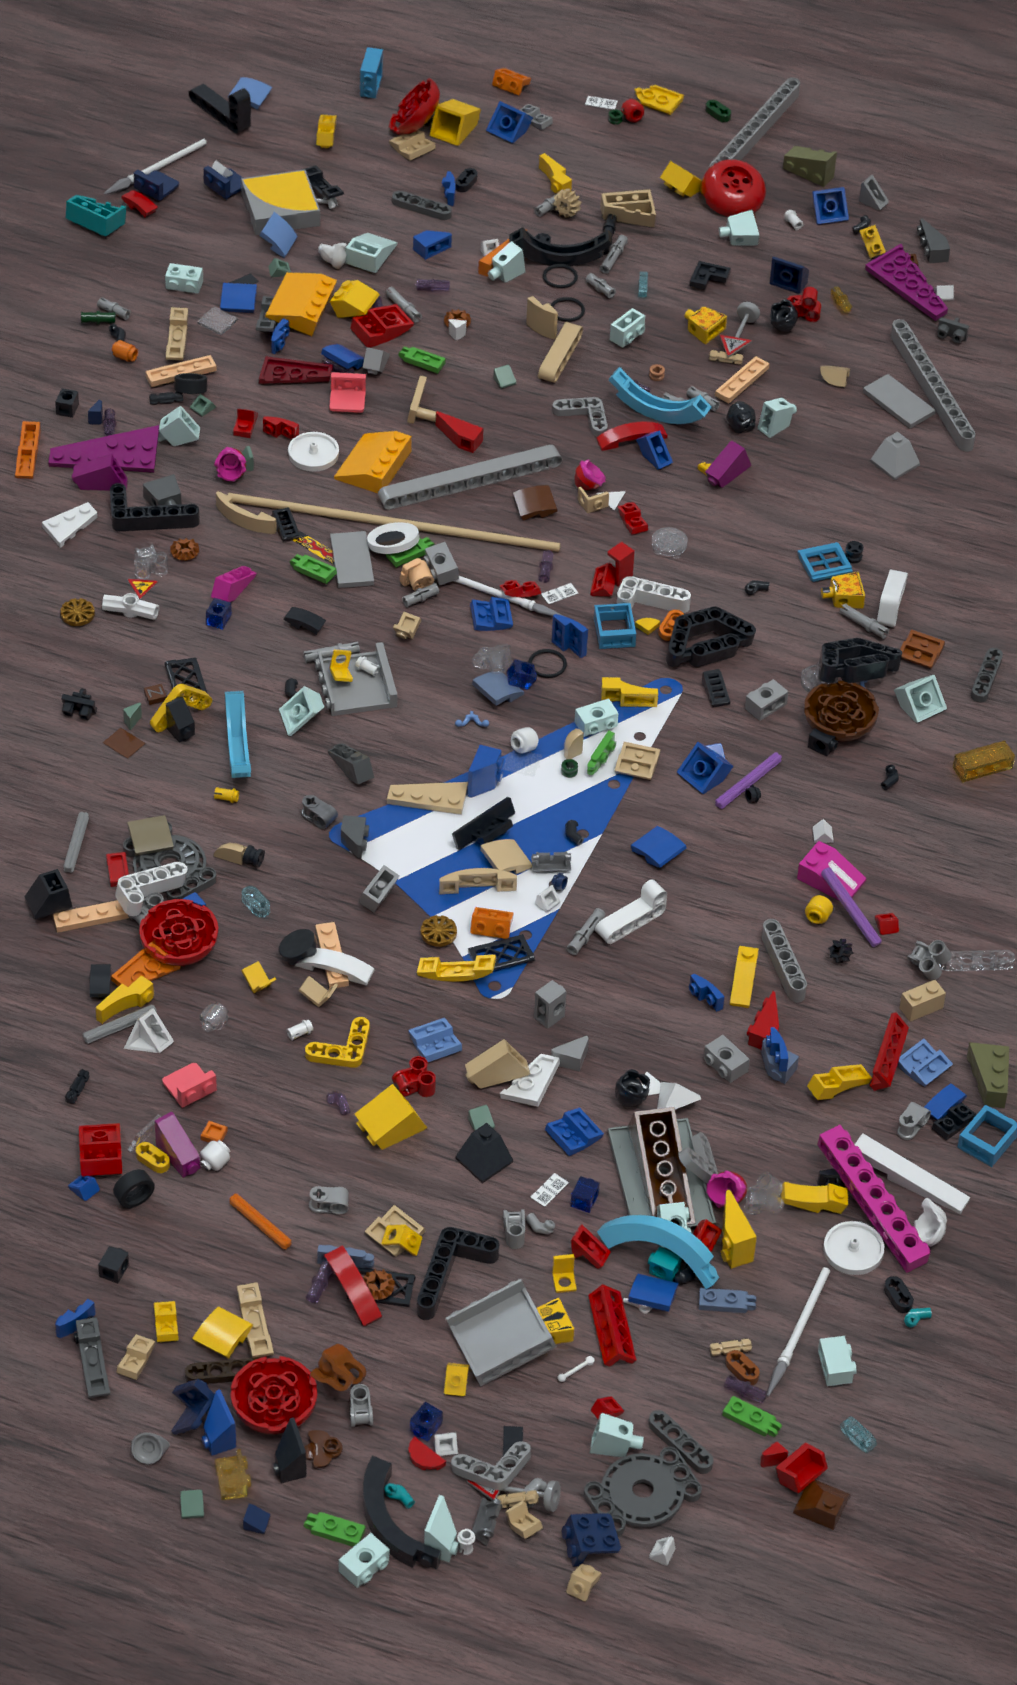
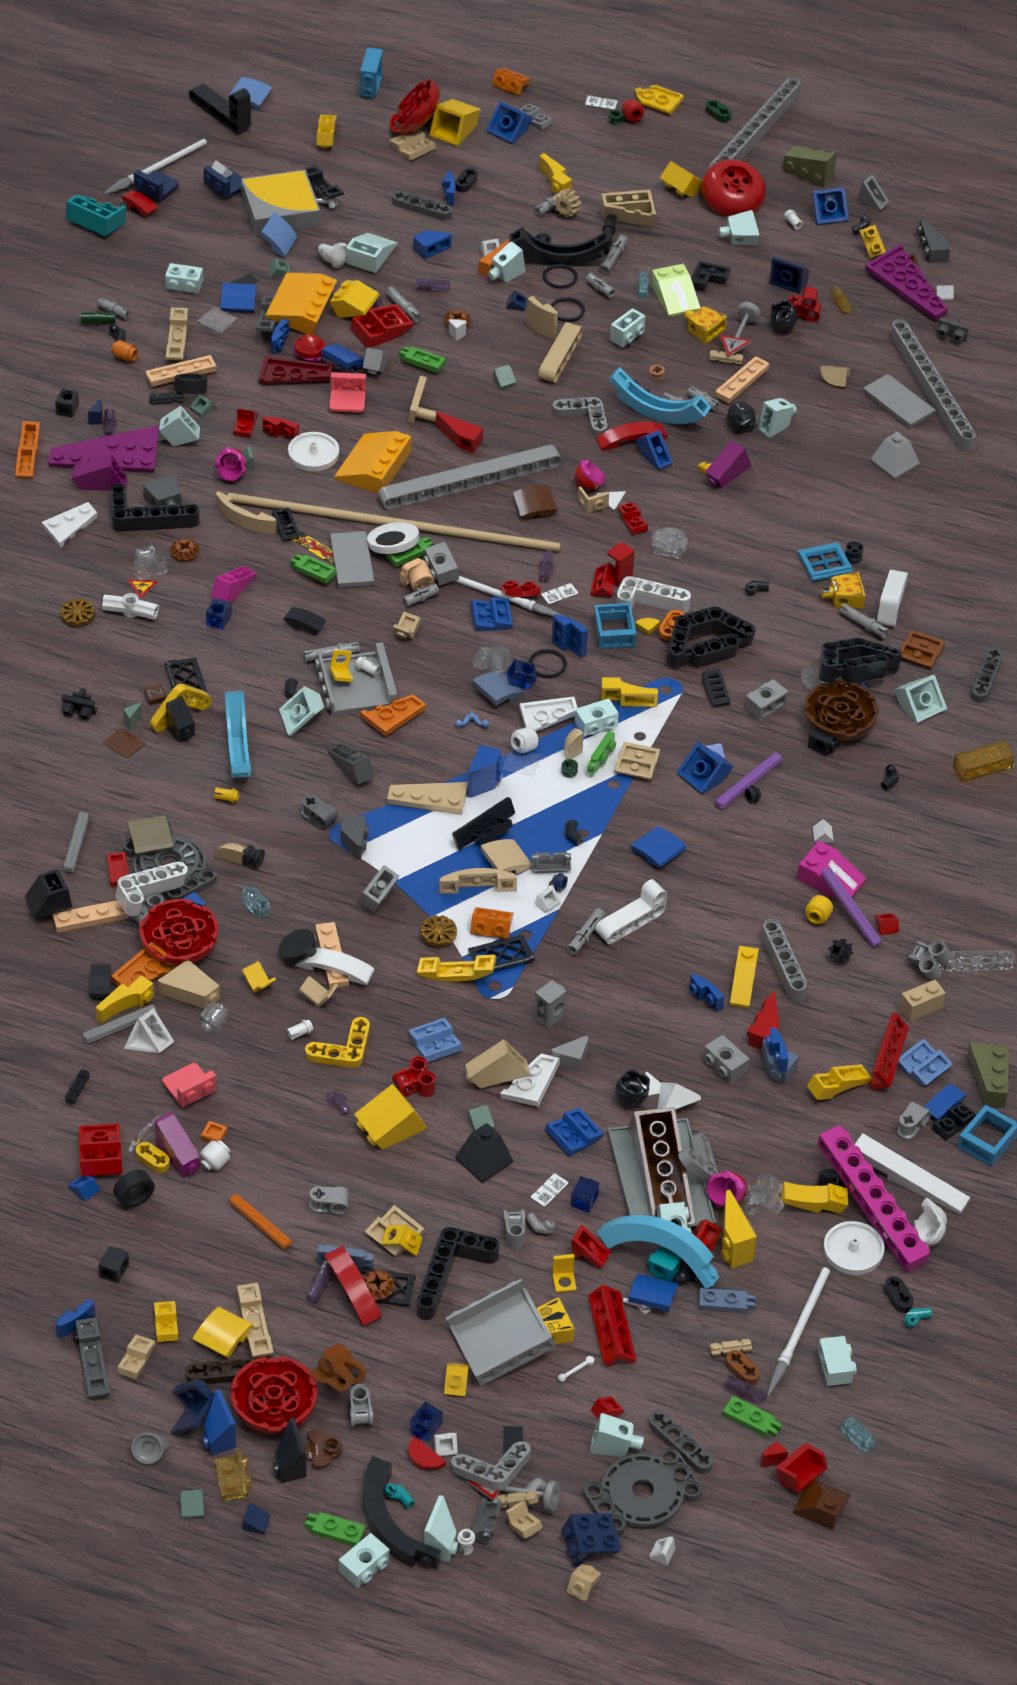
(189, 986): none -> tan slope
(309, 347): none -> red hair
(393, 716): none -> orange wing
(516, 302): none -> dark blue slope
(547, 712): none -> white wing
(674, 290): none -> yellowish green slope

